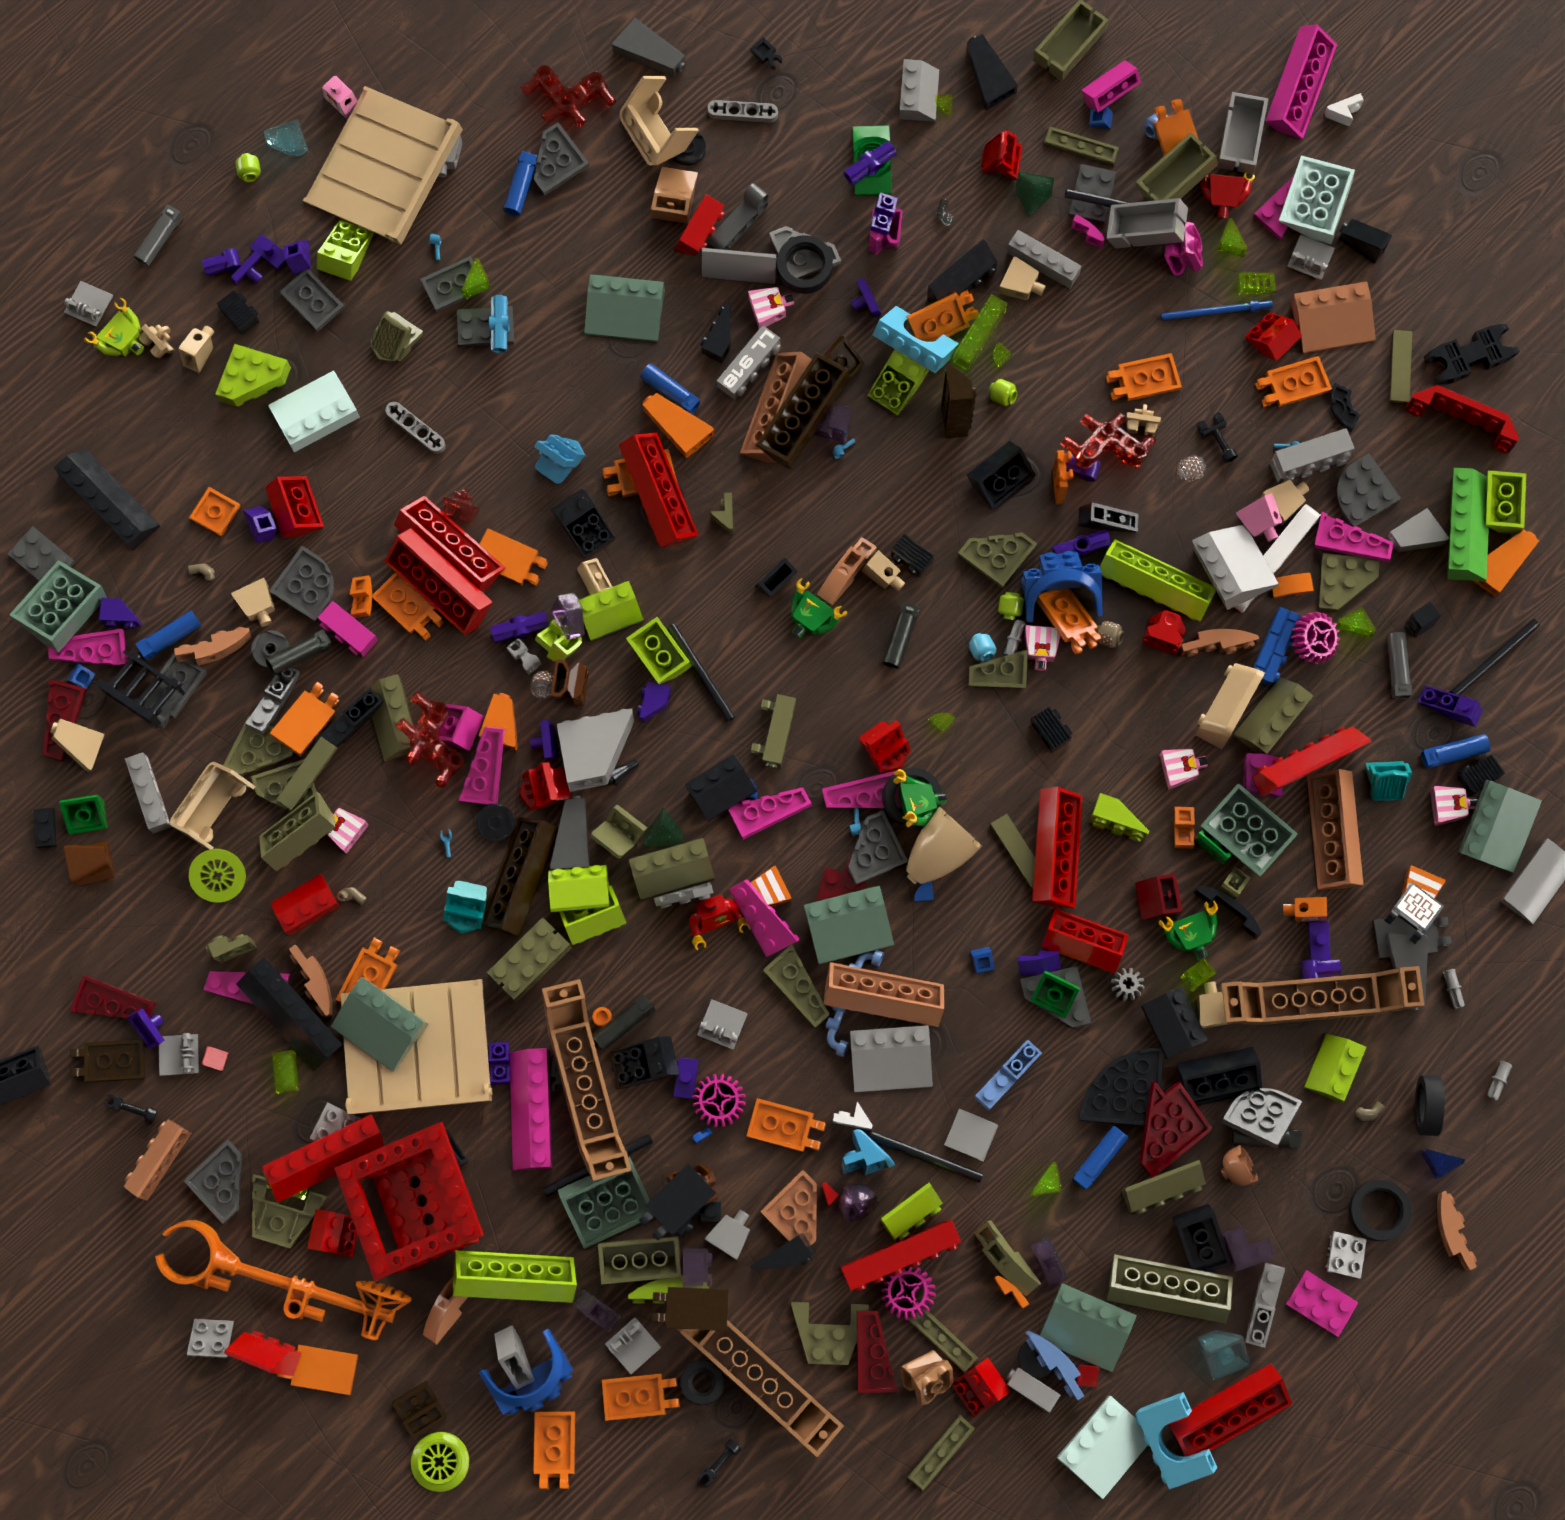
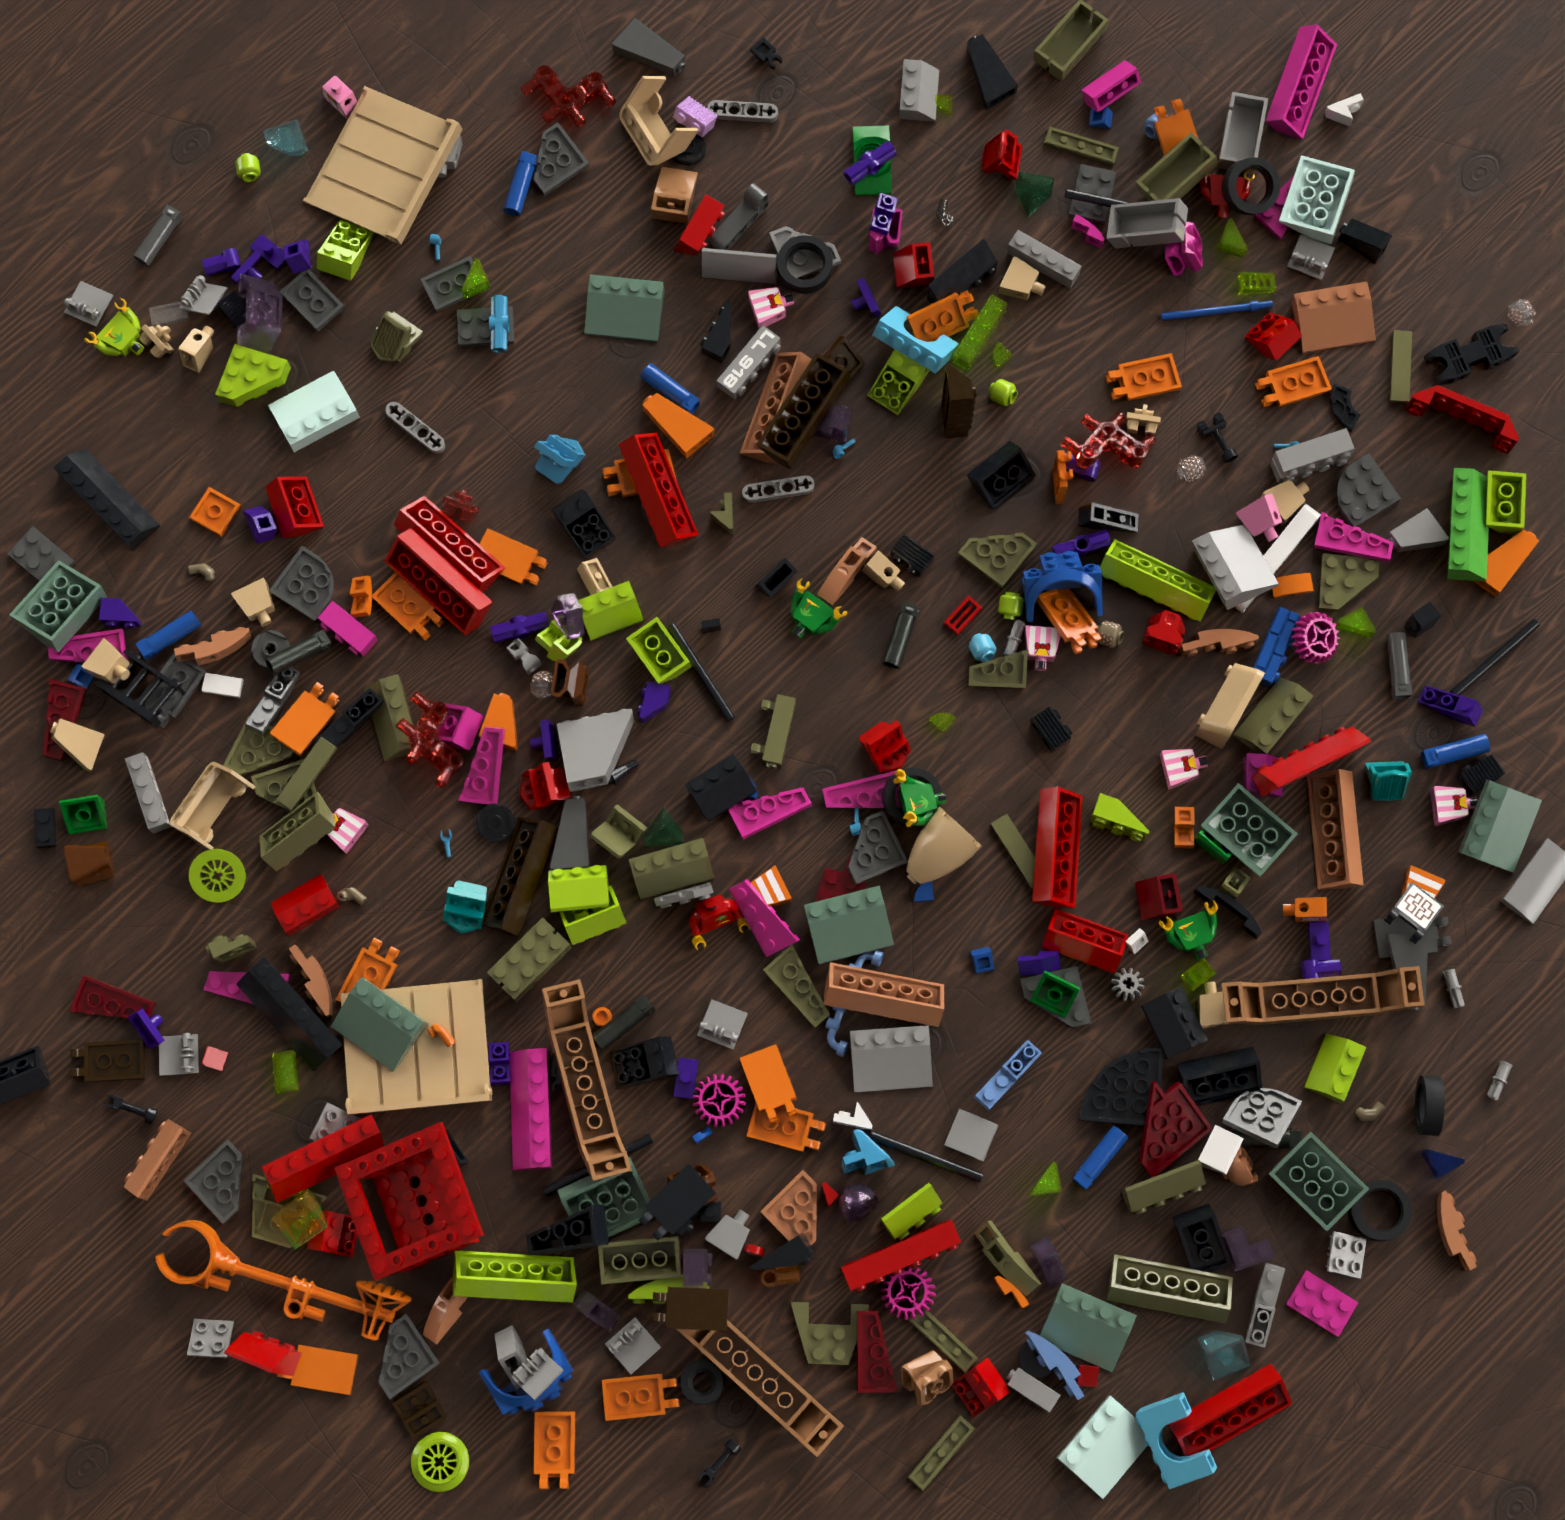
(107, 663): none -> tan torso
(167, 314): none -> clear tile
(201, 296): none -> light grey hinge
(222, 685): none -> white tile
(262, 314): none -> clear purple slope
(300, 1219): none -> clear yellow slope
(405, 1357): none -> dark grey plate
(443, 1034): none -> orange arm
(537, 1374): none -> light grey hinge
(575, 1232): none -> black wedge
(695, 116): none -> lavender brick
(711, 625): none -> black tile
(754, 1250): none -> red tile
(769, 1081): none -> orange tile
(779, 492): none -> light grey beam
(782, 1275): none -> clear orange piece
(913, 265): none -> red slope
(952, 627): none -> red tile
(1137, 941): none -> white tile
(1220, 1150): none -> white slope
(1272, 186): none -> black tyre
(1318, 1181): none -> sand green slope
(1521, 312): none -> clear head

